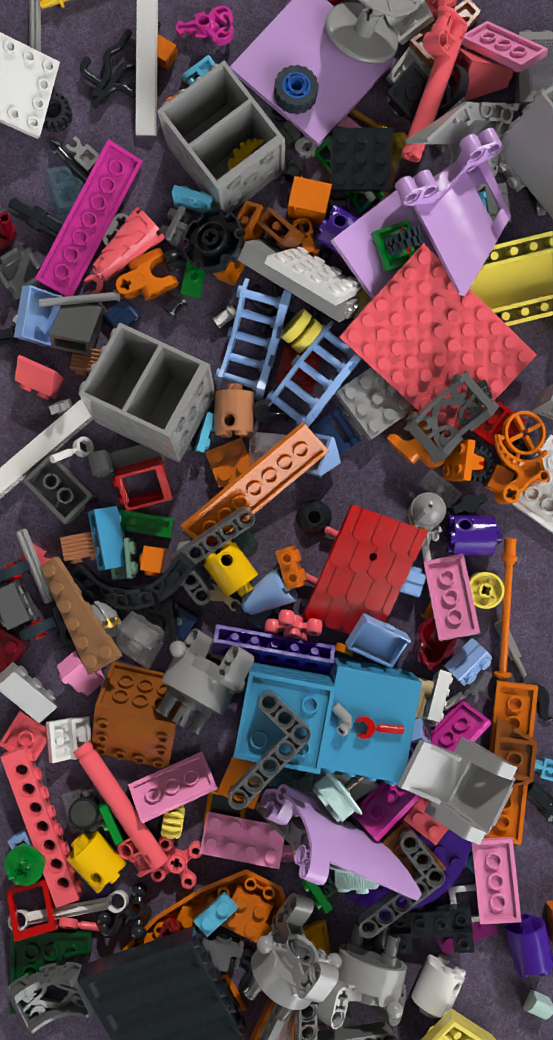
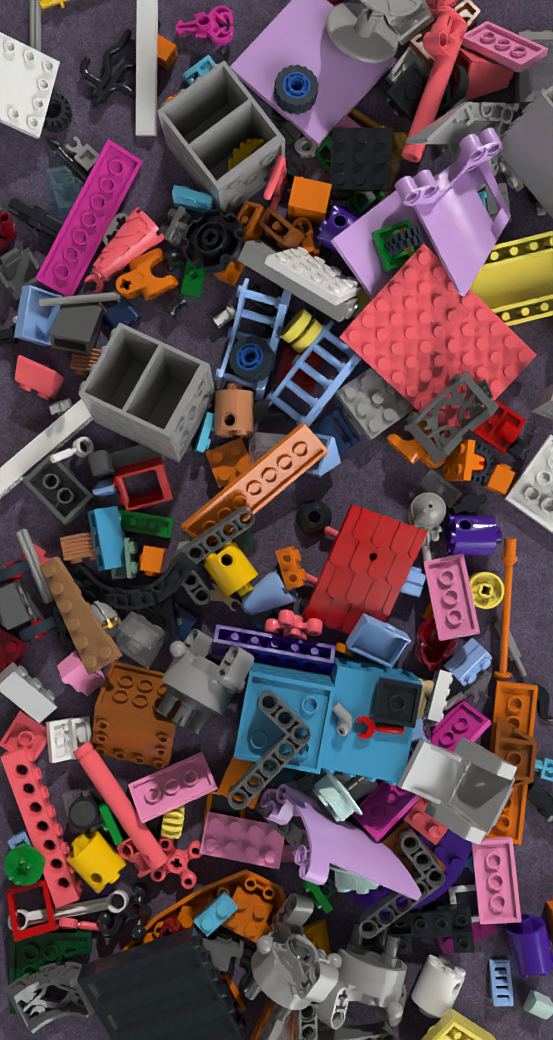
(105, 488): none -> light blue slope
(254, 370): none -> black wheel
(277, 182): none -> coral plate
(396, 702): none -> black plate
(500, 996): none -> light blue slope
(527, 470): orange piece -> none

